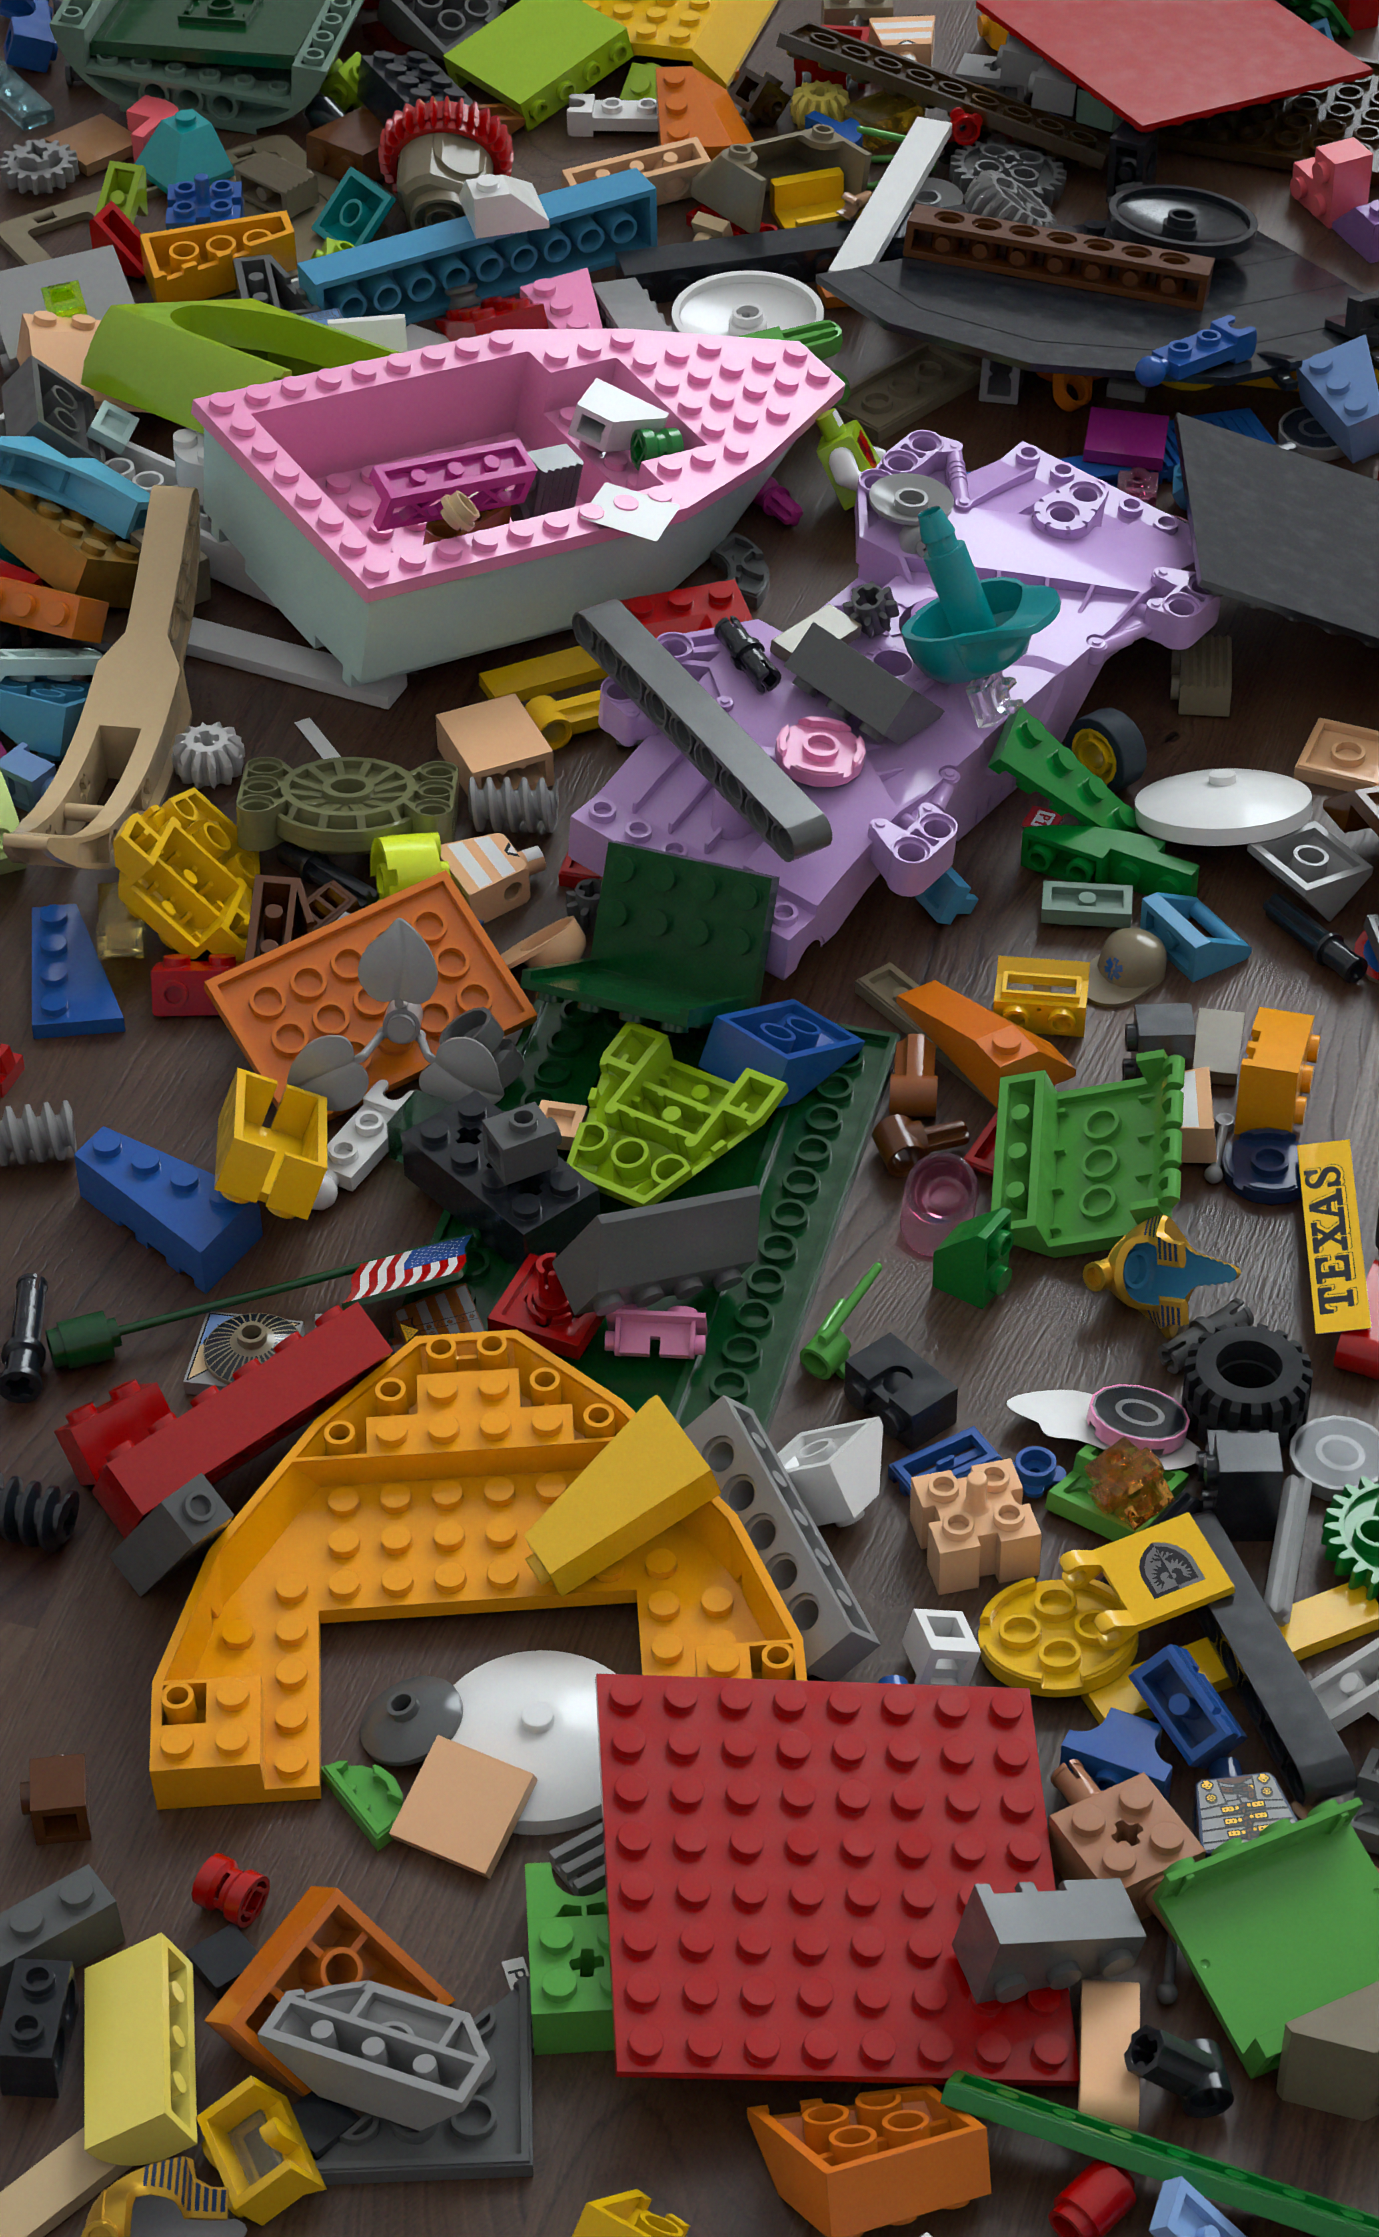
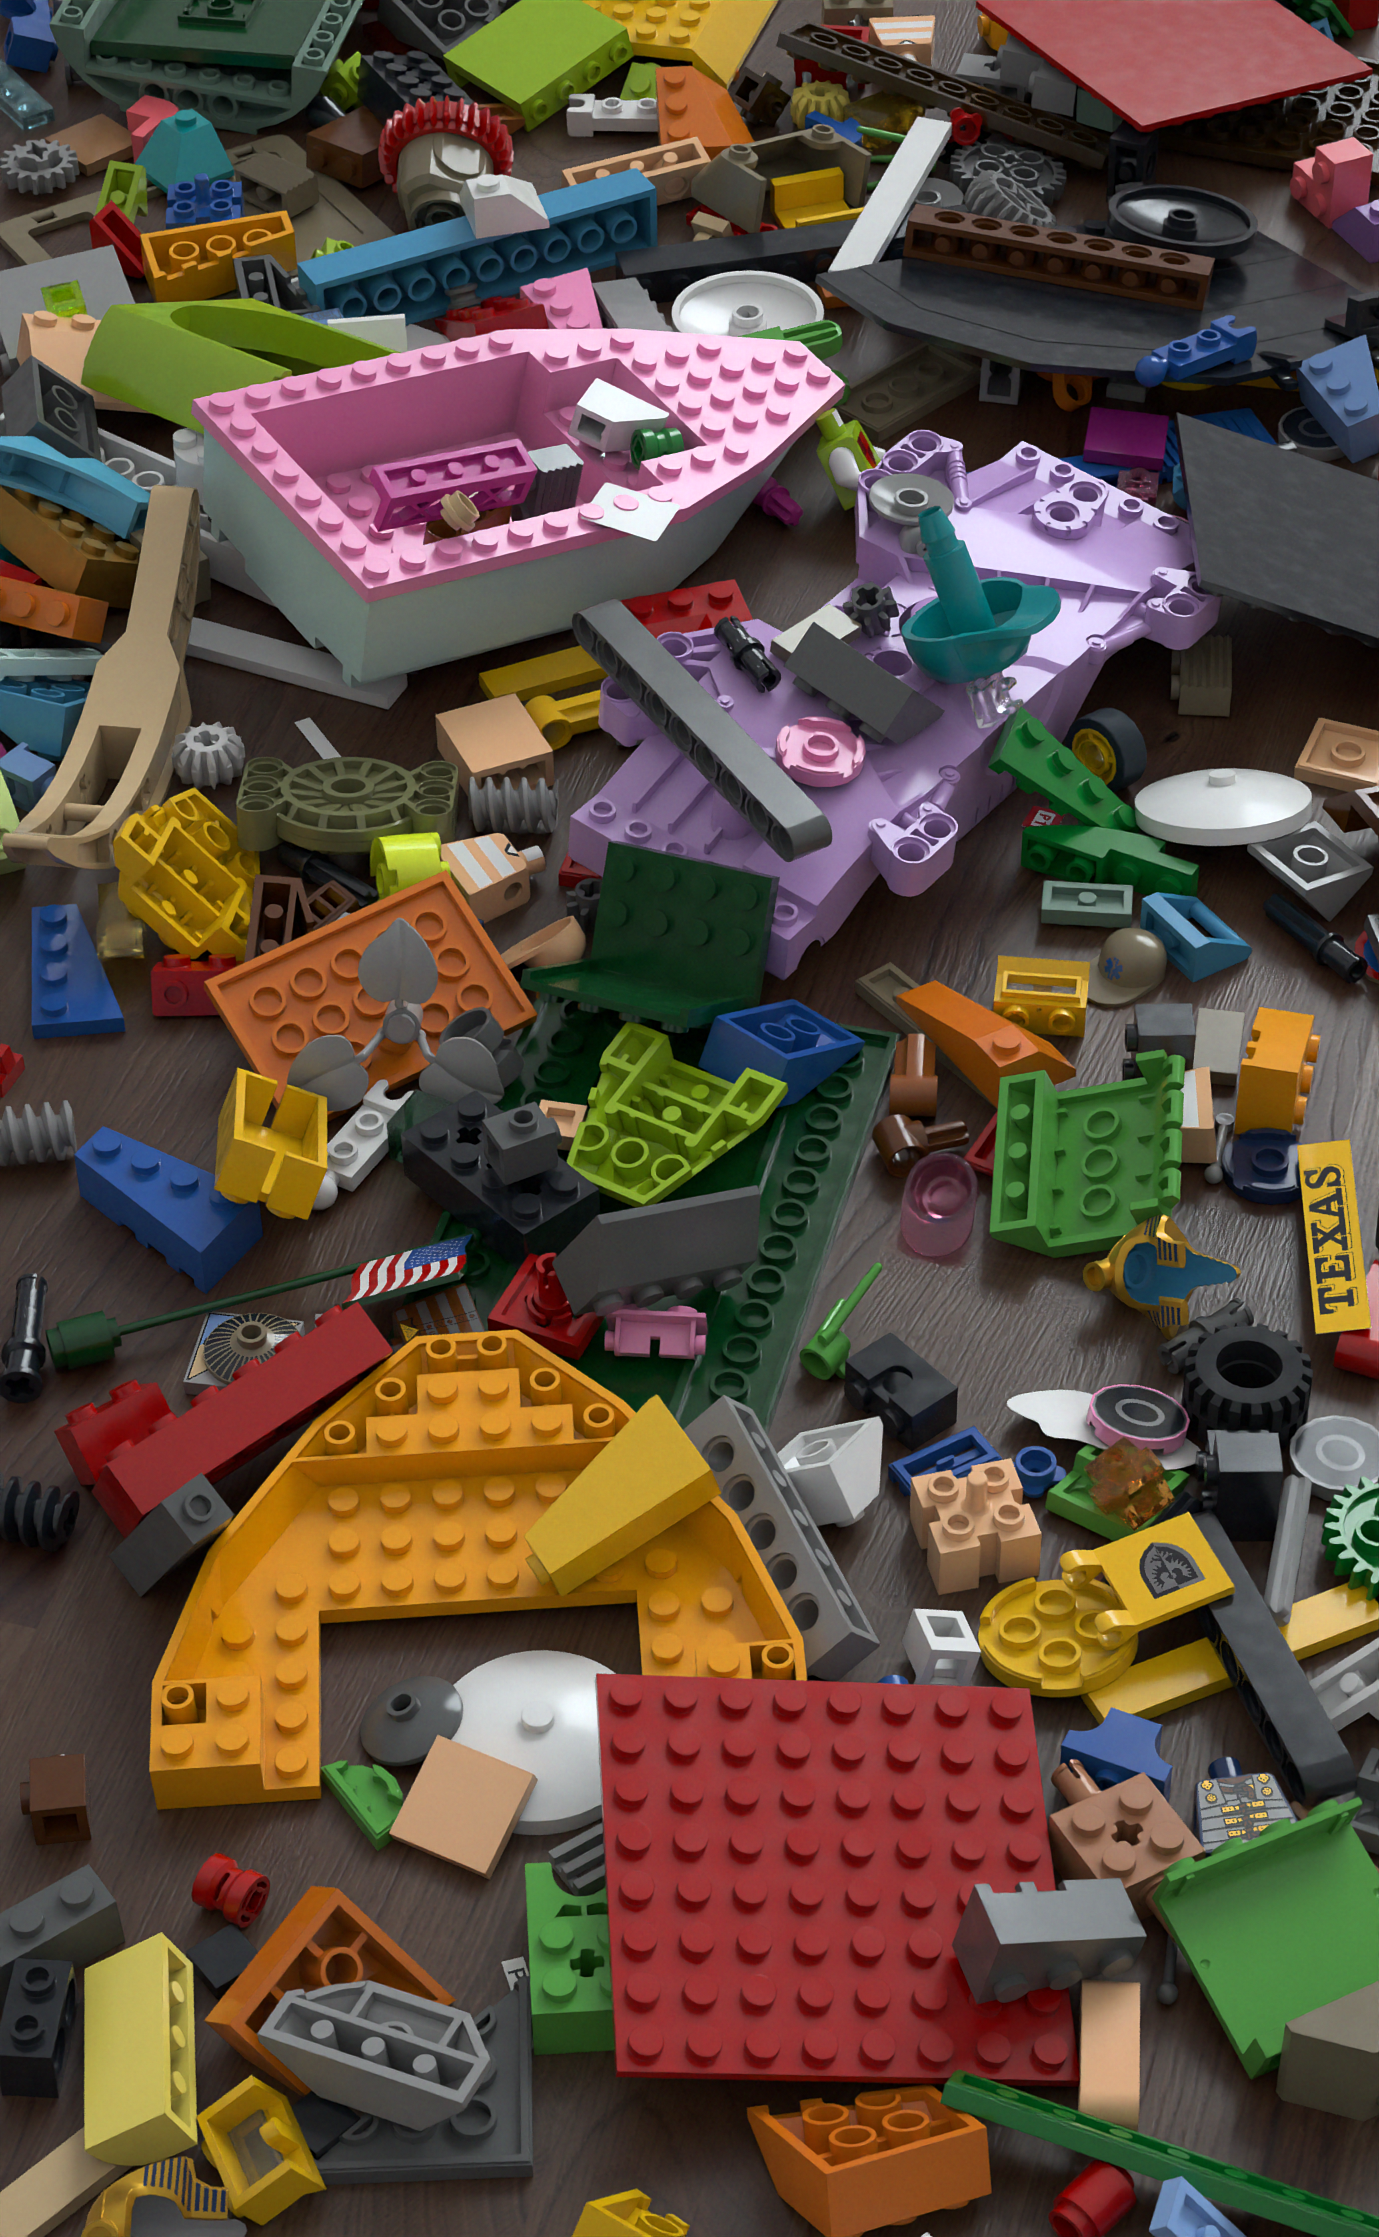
(112, 427): light aqua plate -> none
(355, 210): teal slope -> none
(746, 564): dark grey tile -> none
(854, 204): medium nougat arm -> none
(948, 897): dark azure tile -> none
(975, 1258): green slope -> none
(1185, 2068): black piece -> none
(1187, 1706): blue brick -> none

